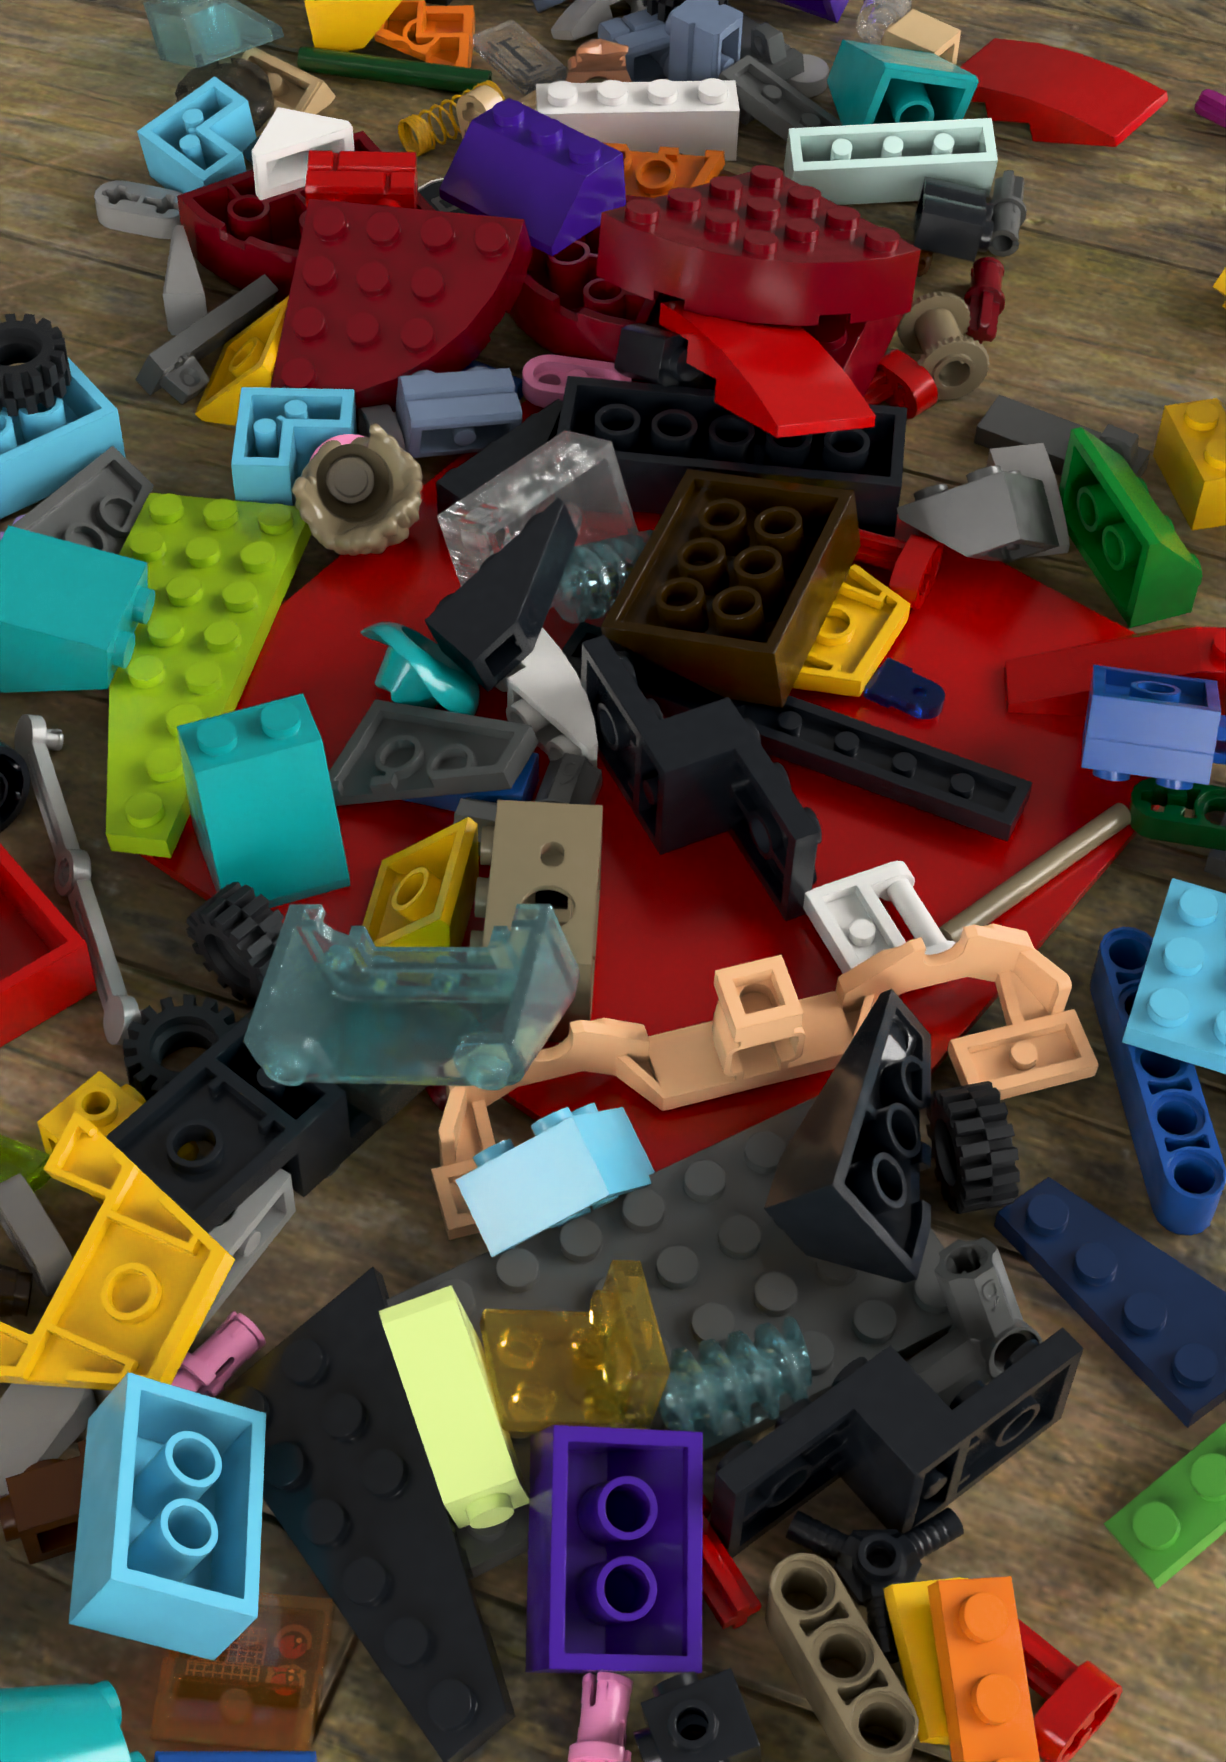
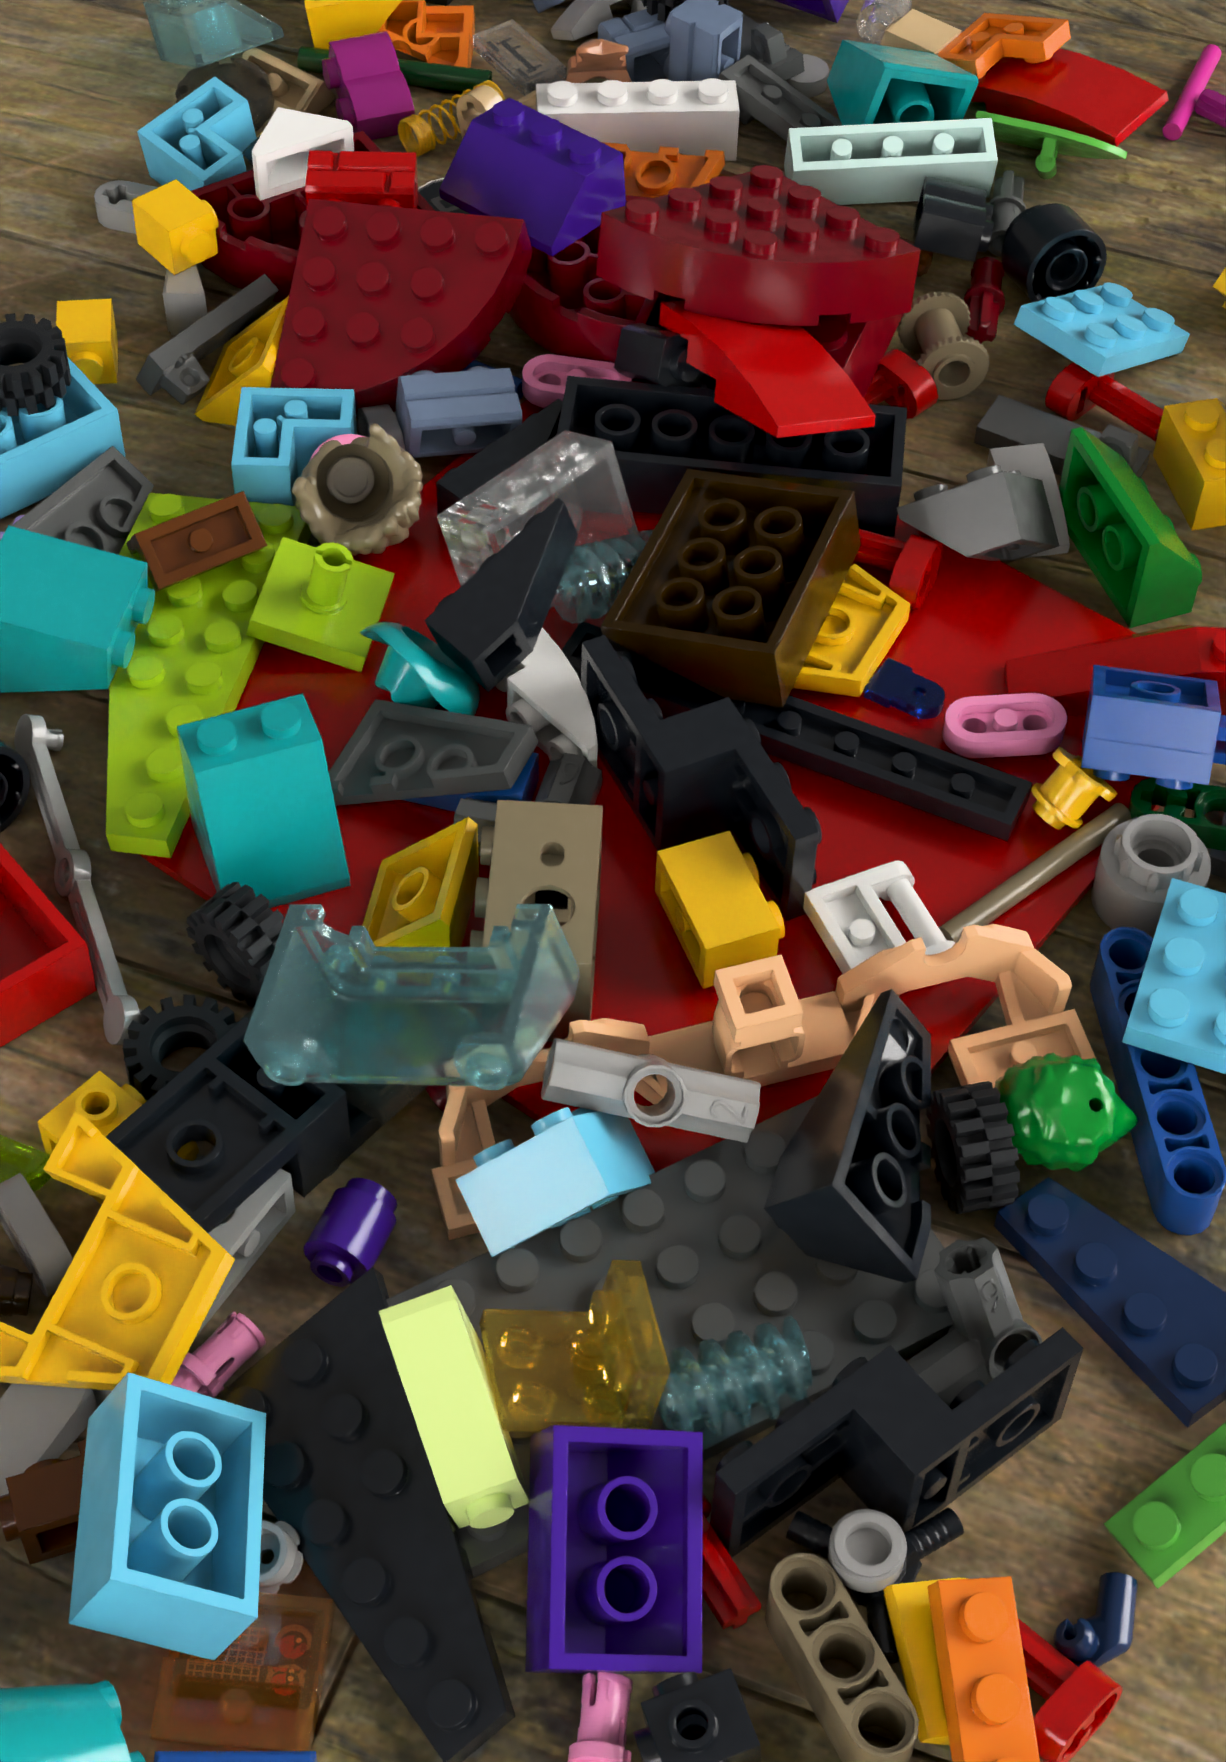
(90, 337): none -> yellow brick
(175, 226): none -> yellow brick
(198, 541): none -> reddish brown panel
(287, 1560): none -> light grey plate
(320, 602): none -> lime tile
(351, 1232): none -> dark purple brick
(368, 84): none -> magenta brick
(693, 1100): none -> light grey piece
(717, 905): none -> yellow brick
(867, 1550): none -> light grey tile
(1004, 725): none -> bright pink plate
(1005, 36): none -> orange plate
(1050, 142): none -> bright green shield
(1052, 252): none -> black piece
(1063, 1111): none -> green animal
(1068, 792): none -> yellow brick
(1078, 391): none -> red piece
(1102, 328): none -> medium azure plate
(1106, 1632): none -> dark blue arm
(1139, 866): none -> light grey piece
(1190, 94): none -> dark pink bar

